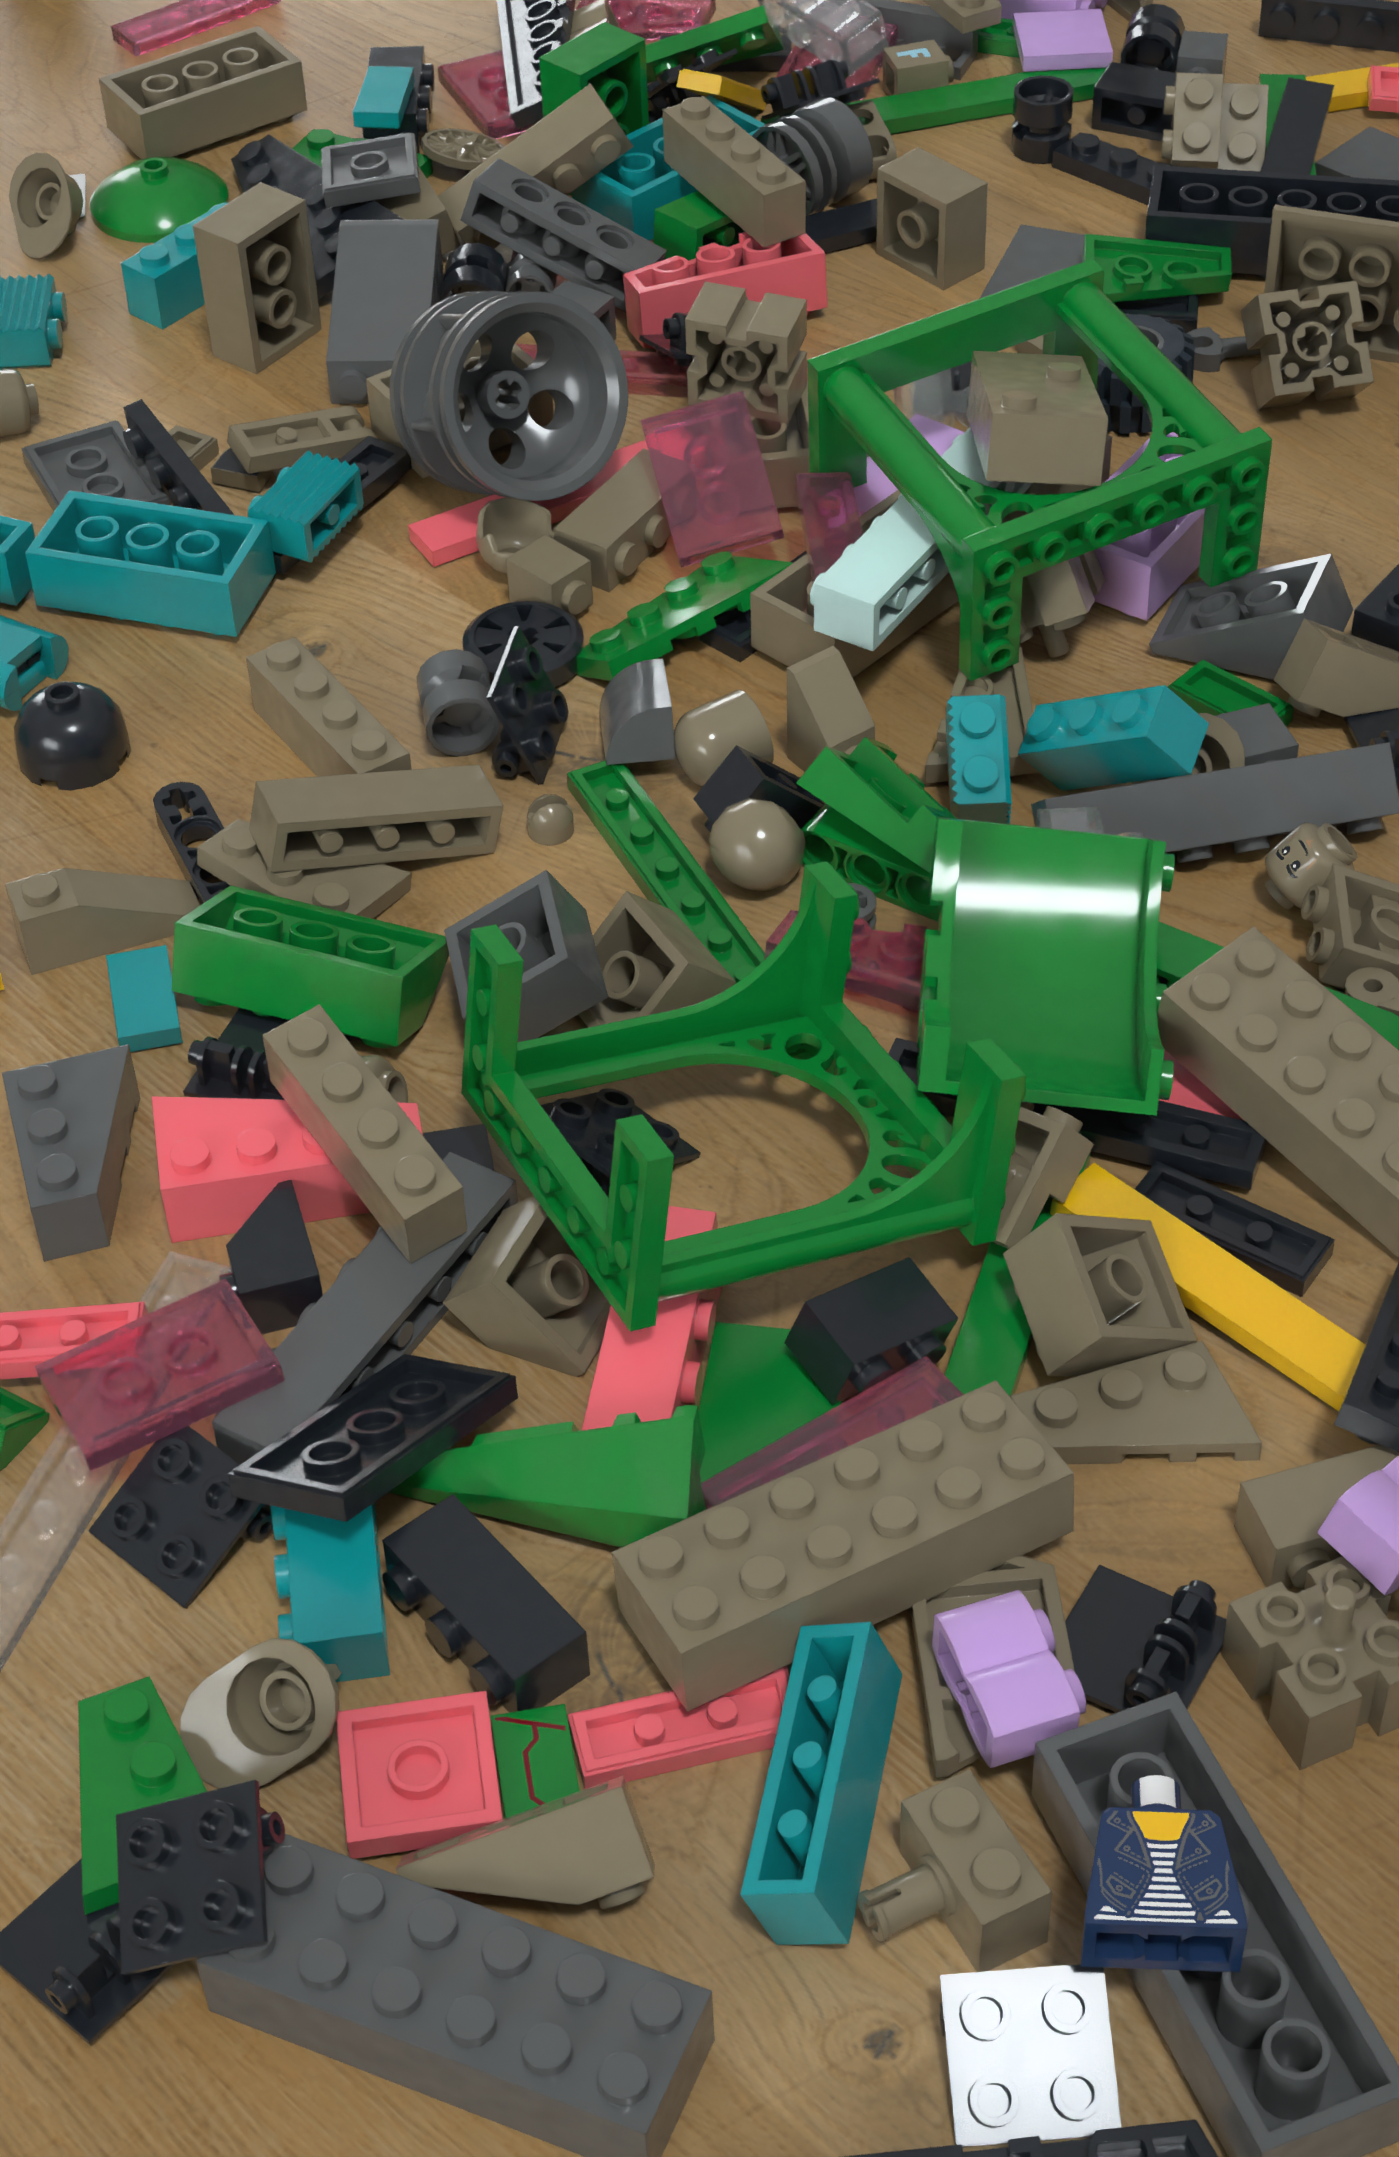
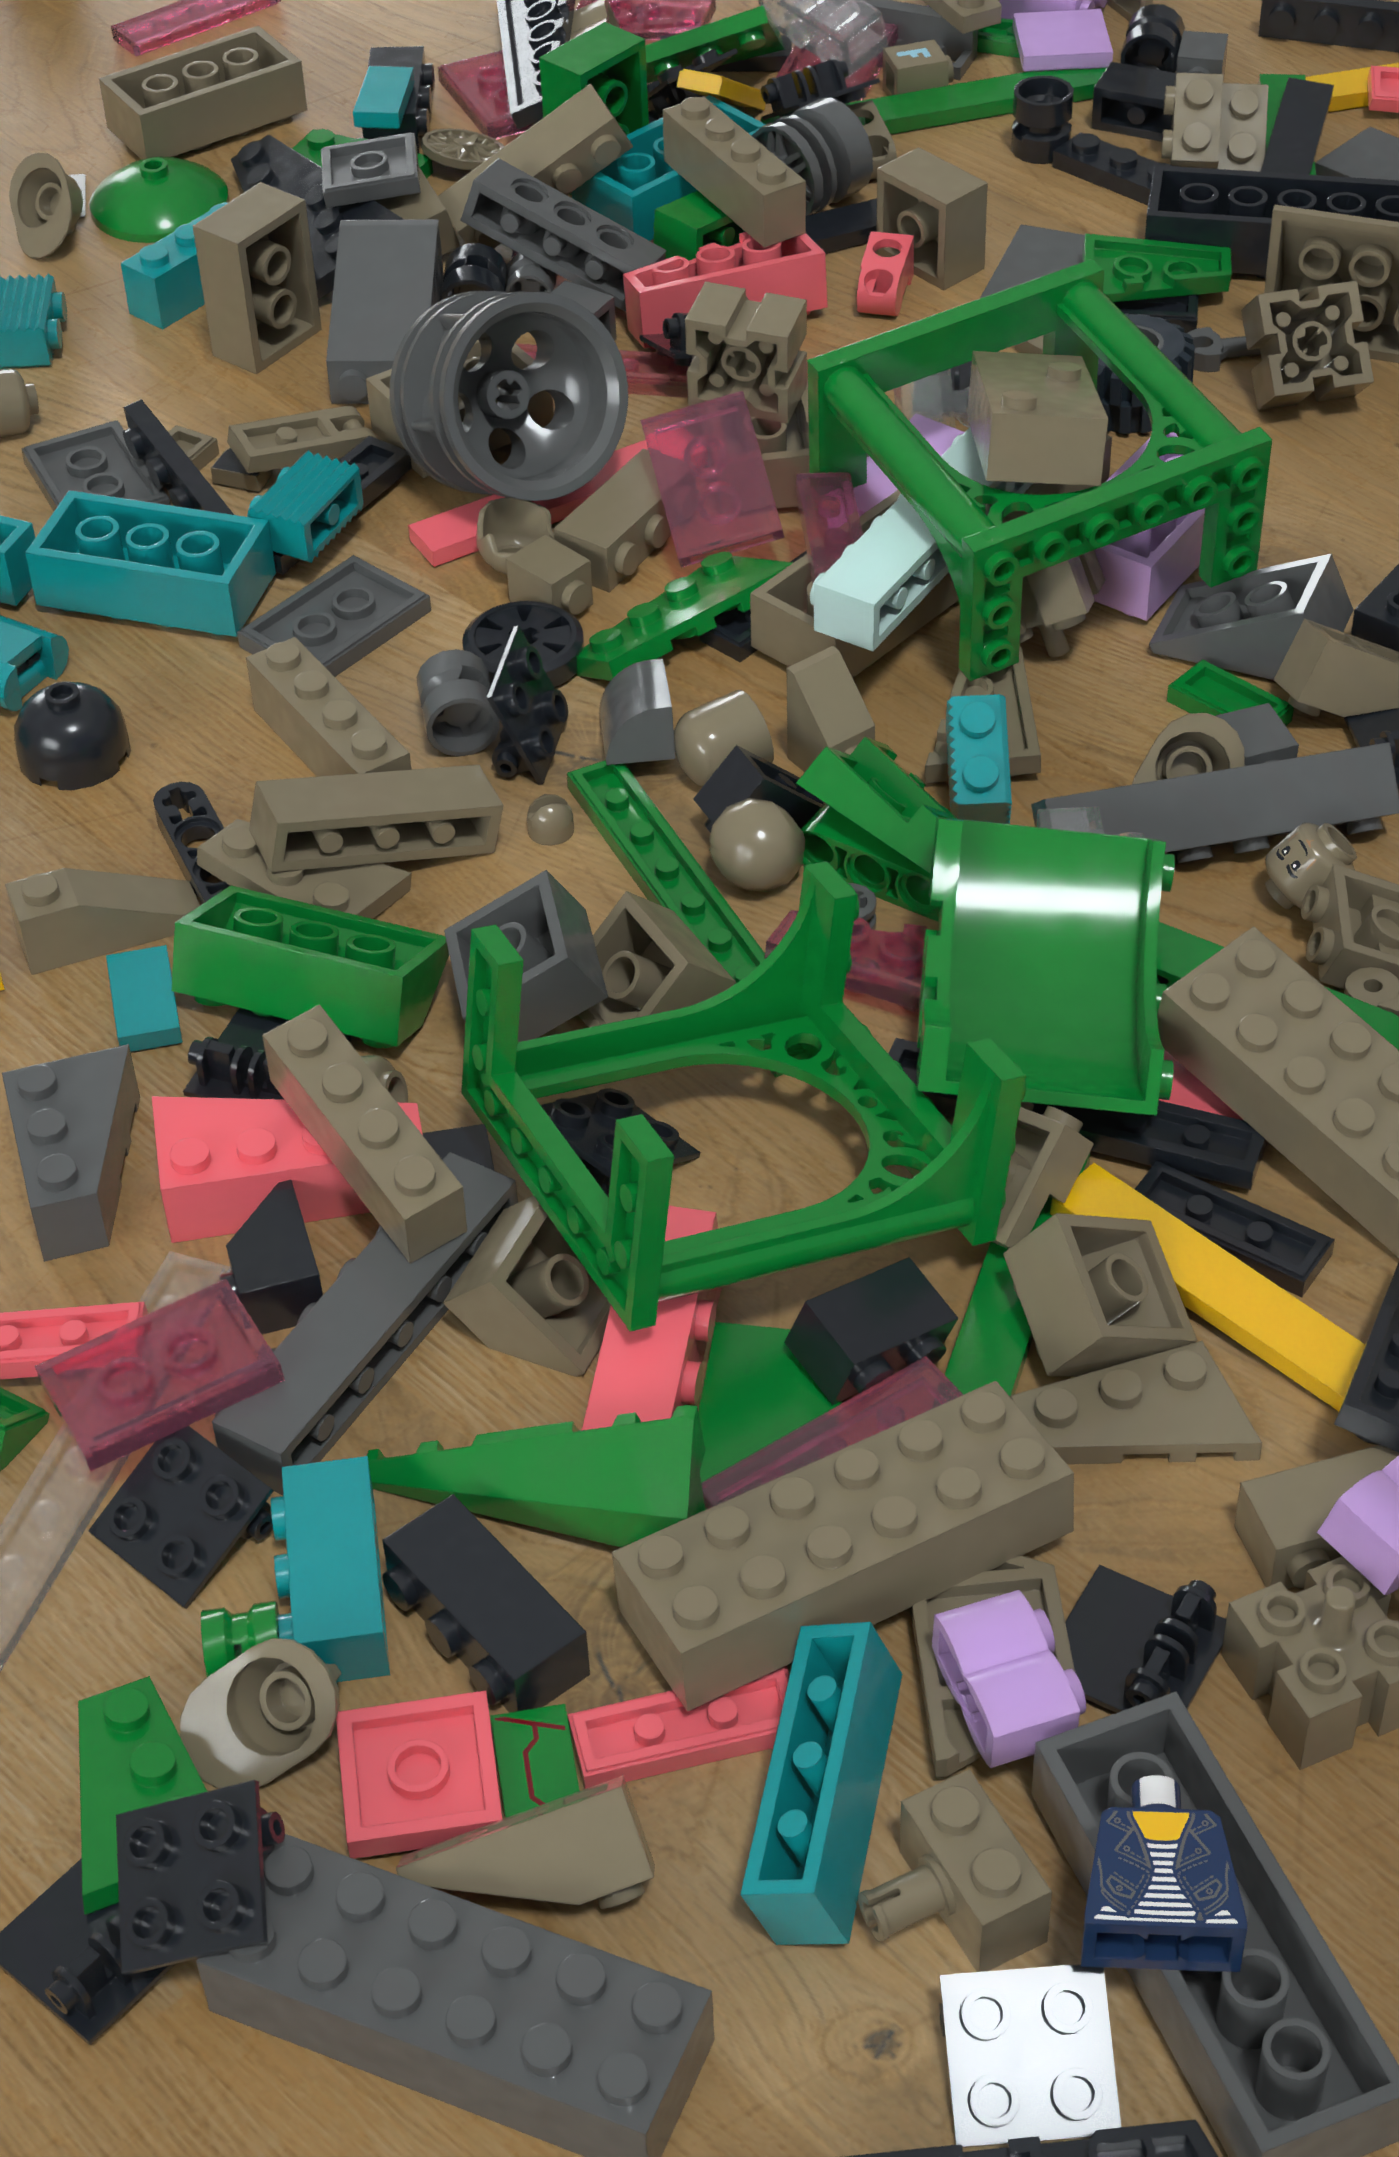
(230, 1635): none -> green wheel
(340, 615): none -> dark grey tile
(373, 1437): black tile -> none
(885, 278): none -> coral leg
(1114, 738): teal brick -> none

